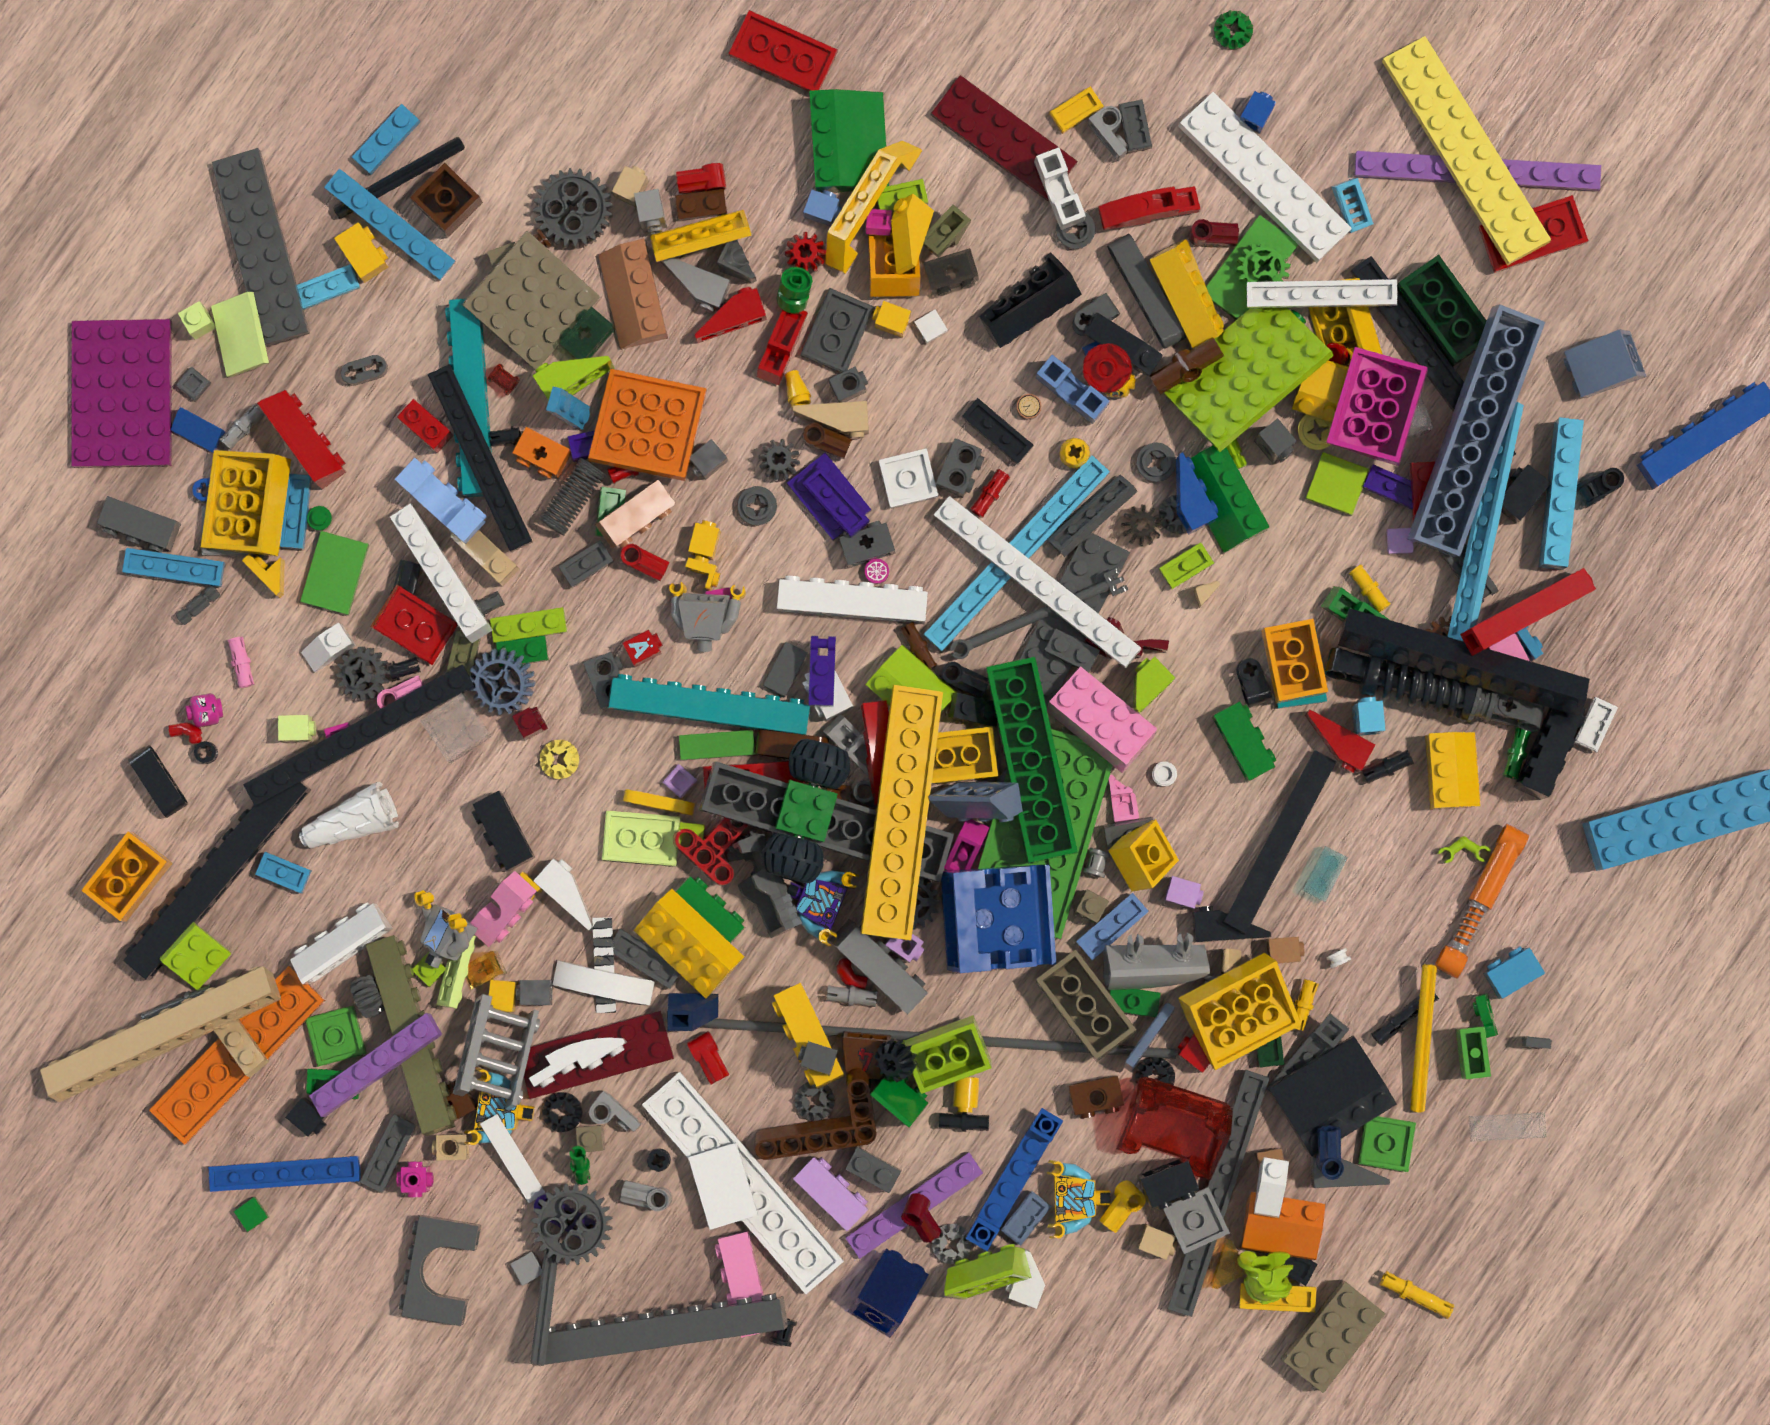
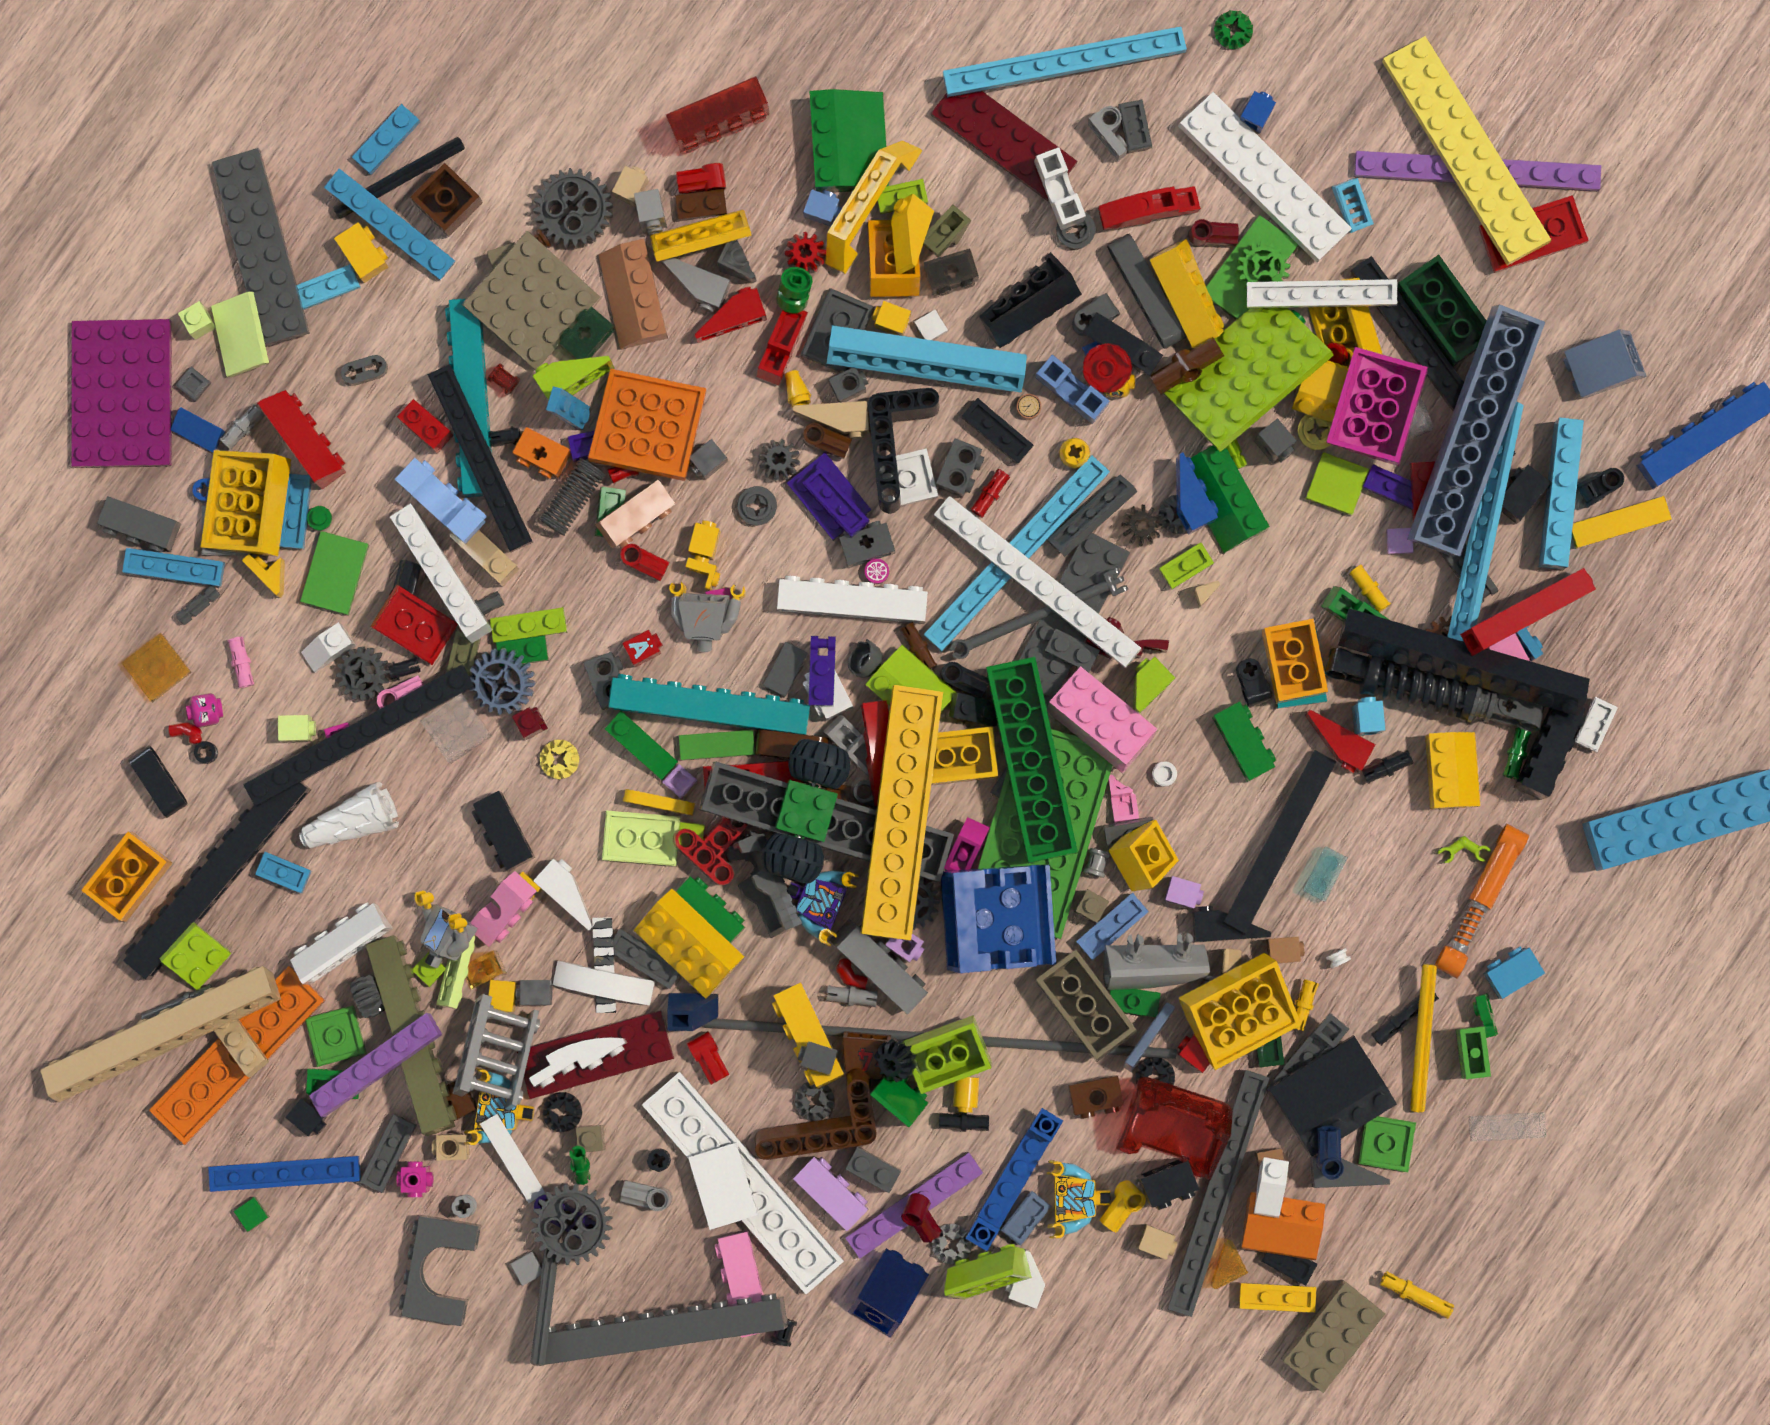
(156, 667): none -> clear yellow plate
(467, 1199): none -> light grey bush
(586, 564): dark grey plate -> none
(626, 1119): light grey plate -> none
(641, 745): none -> green slope
(718, 115): none -> clear red brick
(783, 52): red plate -> none
(865, 659): none -> dark grey hair
(879, 222): dark pink plate -> none
(885, 440): none -> black beam
(926, 359): none -> medium azure brick
(979, 801): sand blue slope -> none
(1064, 61): none -> medium azure plate
(1076, 110): yellow tile -> none
(1158, 450): dark grey gear -> none
(1196, 1220): light grey plate -> none
(1266, 1275): lime helmet -> none
(1536, 1042): dark grey tile -> none
(1620, 522): none -> yellow tile

